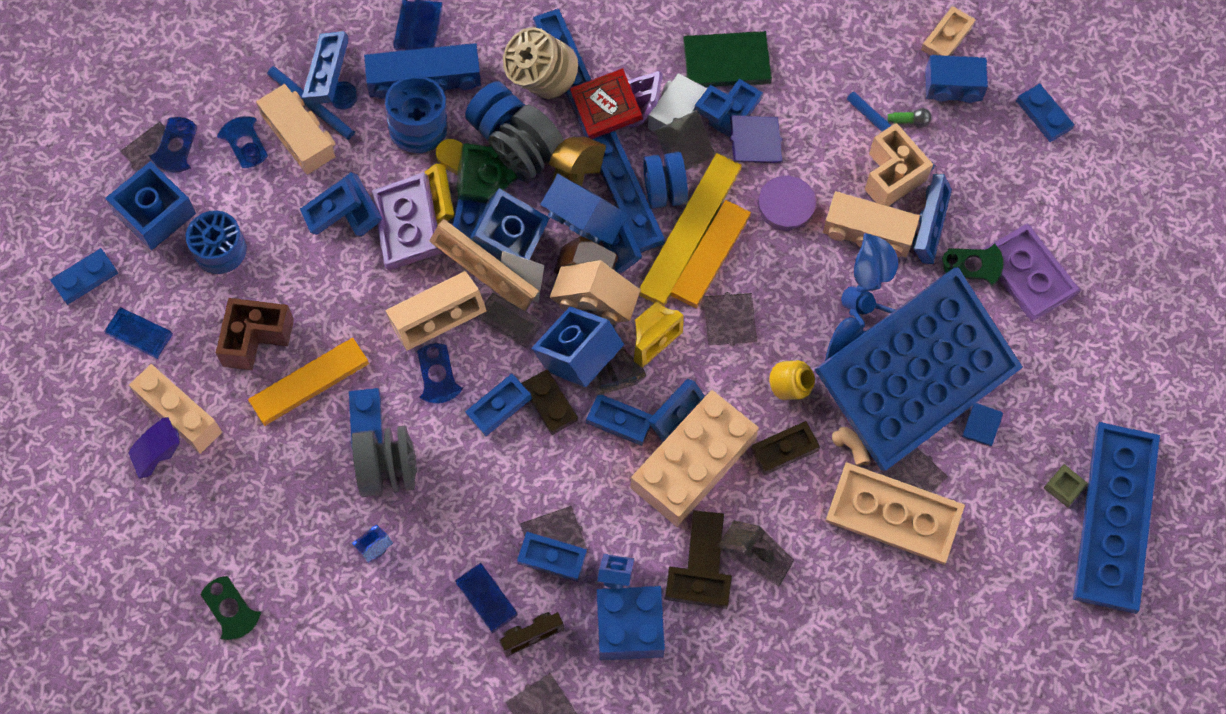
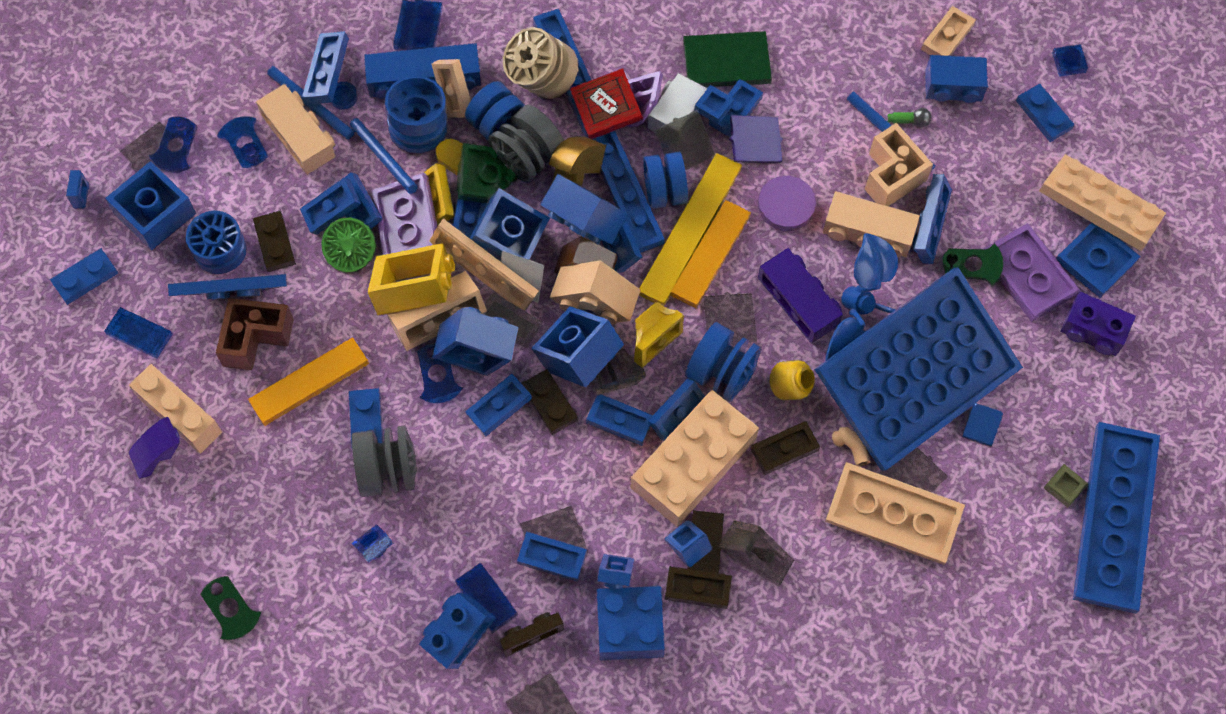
(77, 189): none -> blue tile
(222, 288): none -> blue wing
(274, 241): none -> dark brown plate
(348, 244): none -> bright green wheel
(383, 155): none -> blue bar
(395, 296): none -> yellow window
(452, 81): none -> light nougat plate
(456, 630): none -> blue brick
(475, 341): none -> blue brick
(689, 543): none -> blue slope
(722, 361): none -> blue wheel
(800, 295): none -> dark purple brick
(1070, 60): none -> clear blue plate
(1097, 259): none -> blue plate
(1097, 324): none -> dark purple brick
(1102, 202): none -> light nougat plate

